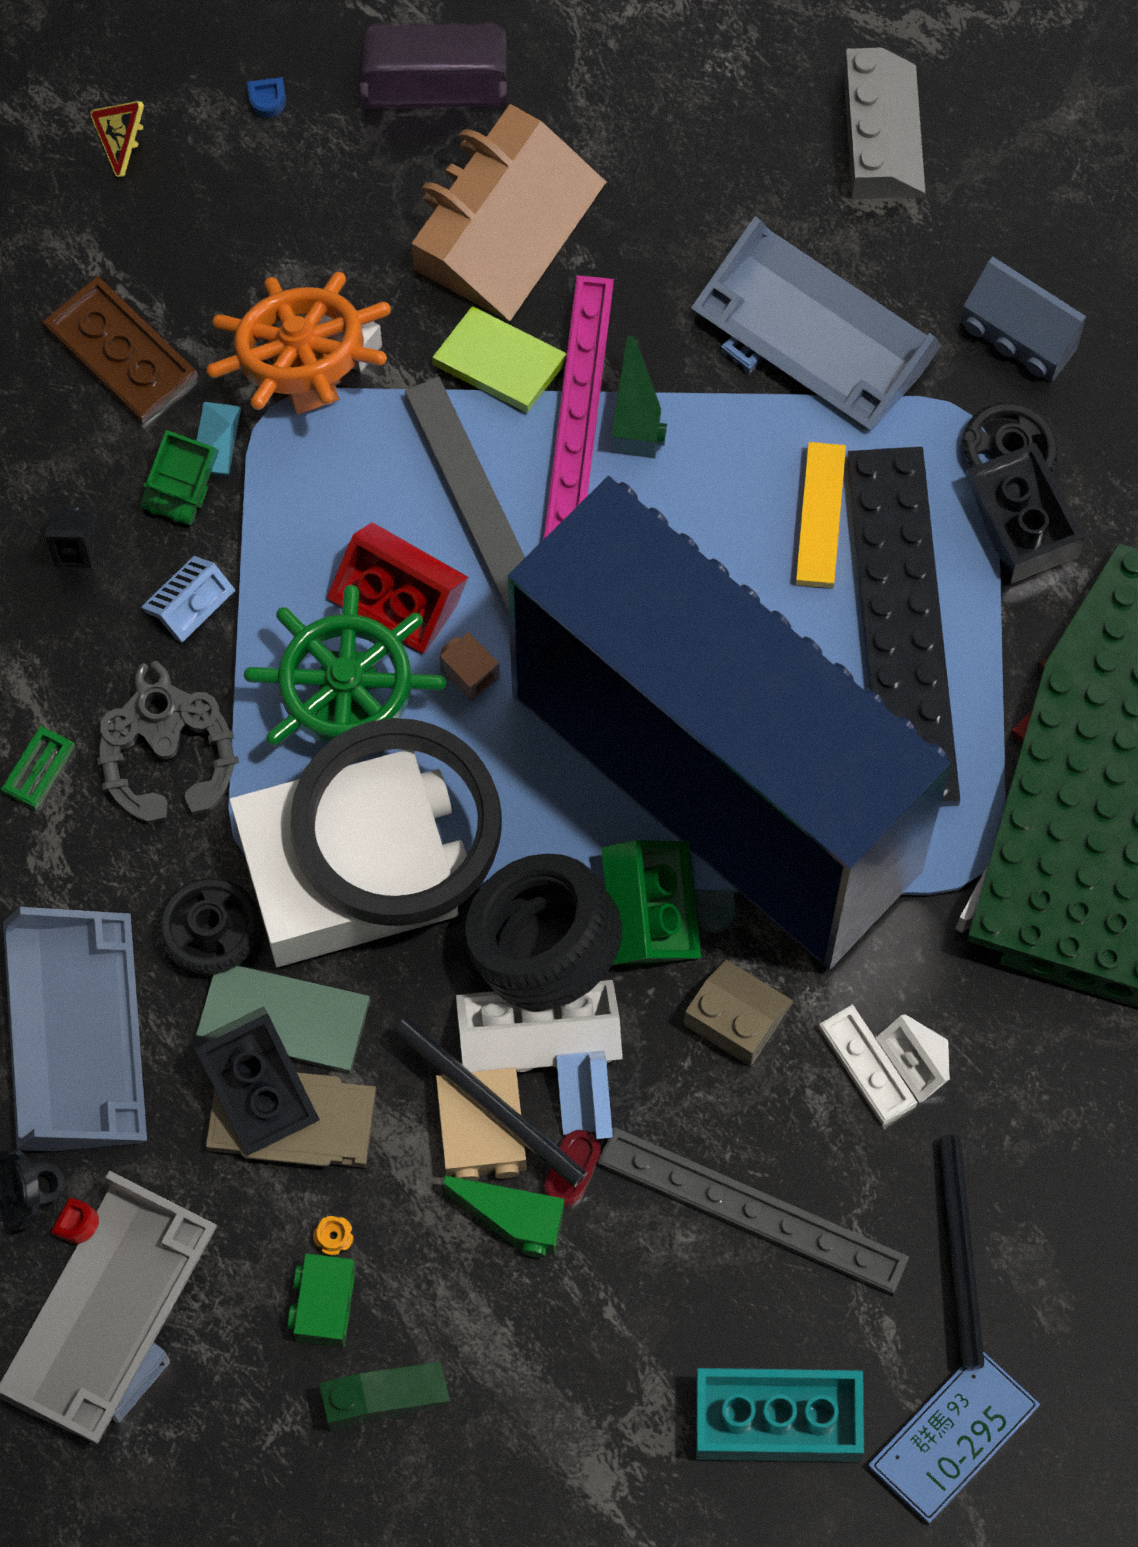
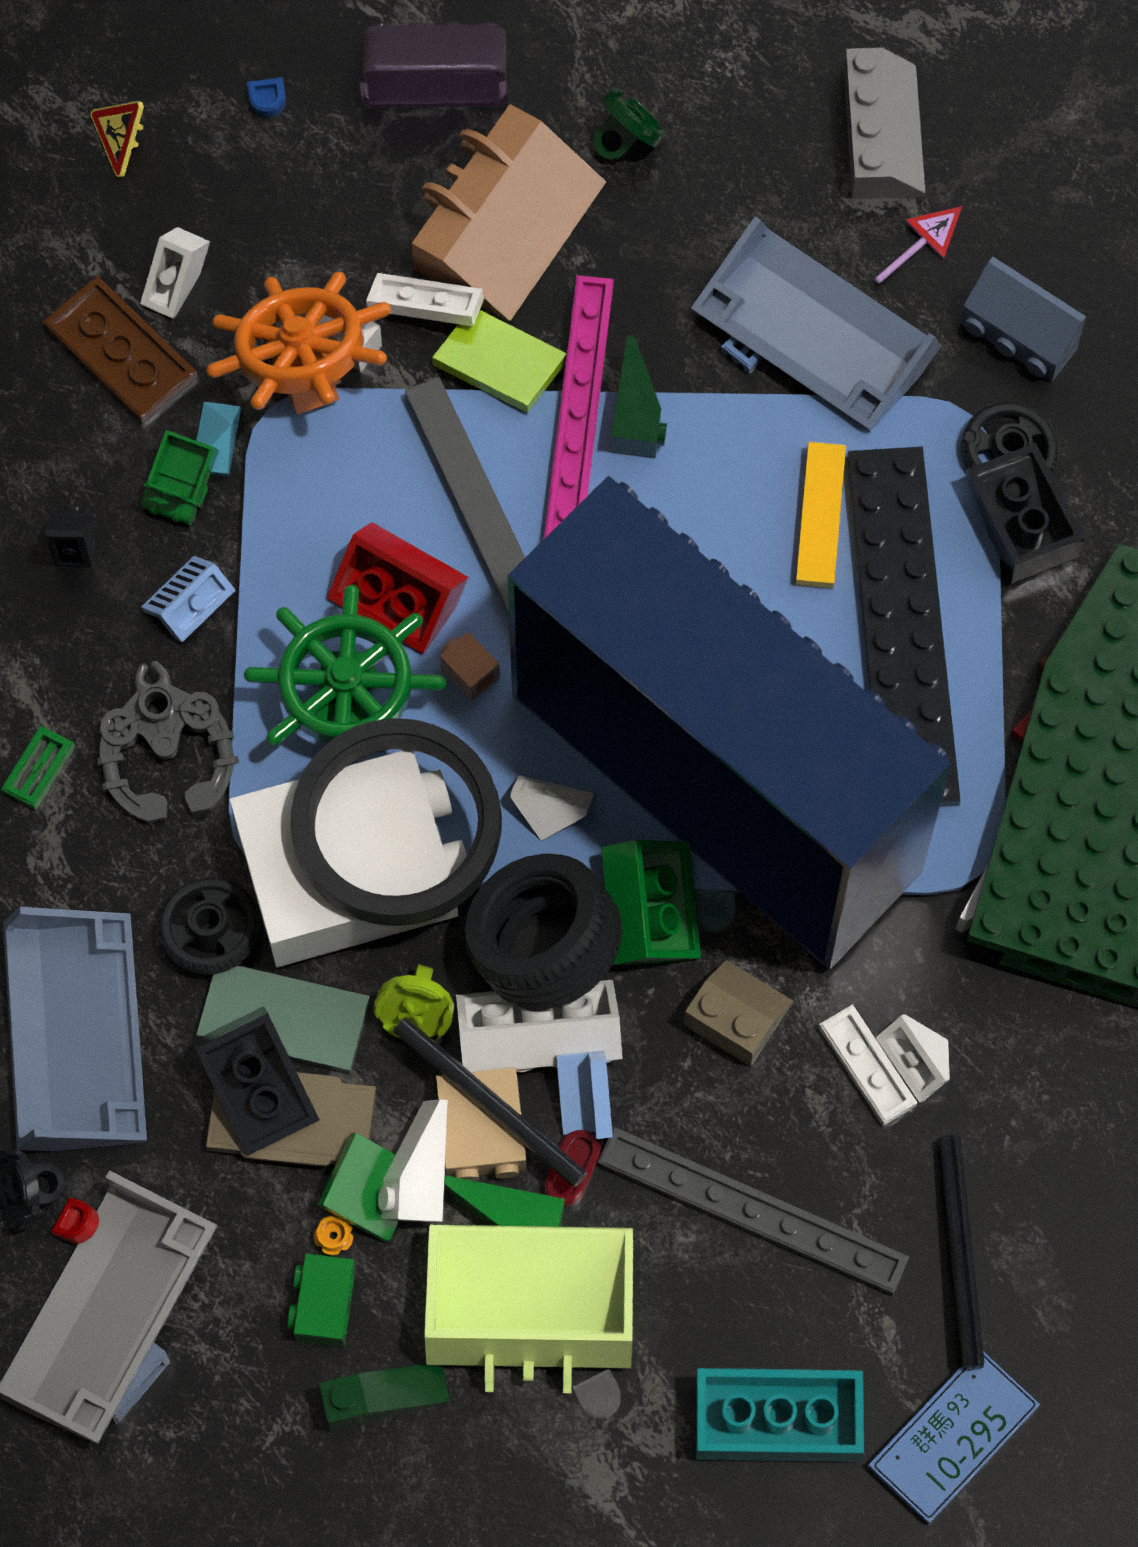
(174, 271): none -> white slope
(356, 1186): none -> green tile
(416, 1176): none -> white slope
(417, 999): none -> lime tile
(427, 299): none -> white plate
(529, 1298): none -> yellowish green piece
(549, 805): none -> white slope
(599, 1395): none -> clear tile
(630, 121): none -> dark green tile
(934, 230): none -> piece

